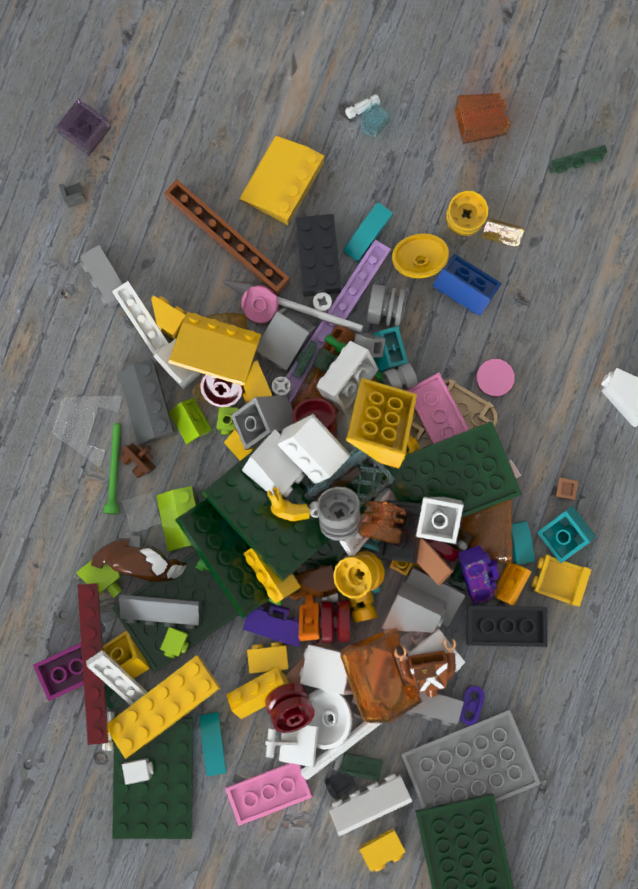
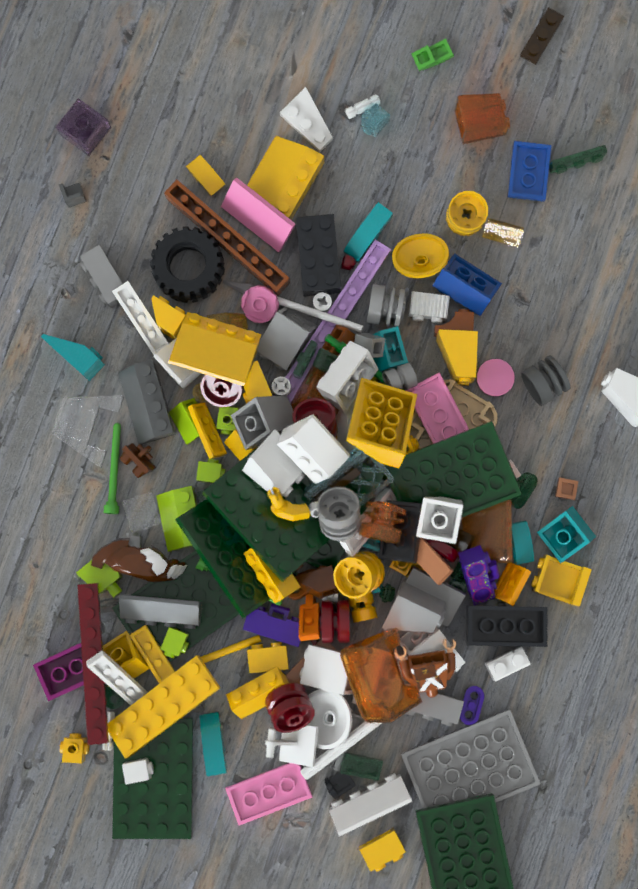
(69, 754): none -> yellow brick
(84, 360): none -> teal slope
(152, 654): none -> yellow tile
(187, 240): none -> black tyre
(205, 175): none -> yellow slope
(207, 430): none -> yellow tile
(209, 471): none -> lime brick
(230, 649): none -> yellow bar
(258, 215): none -> bright pink tile
(307, 121): none -> white wing
(348, 262): none -> dark red hinge
(387, 593): none -> clear green plate
(429, 307): none -> white brick
(433, 55): none -> bright green slope
(459, 354): none -> yellow slope
(462, 320): none -> dark orange arch
(507, 663): none -> white brick
(527, 484): none -> clear green plate
(529, 171): none -> blue plate
(542, 36): none -> dark brown plate
(548, 379): none -> dark grey wheel

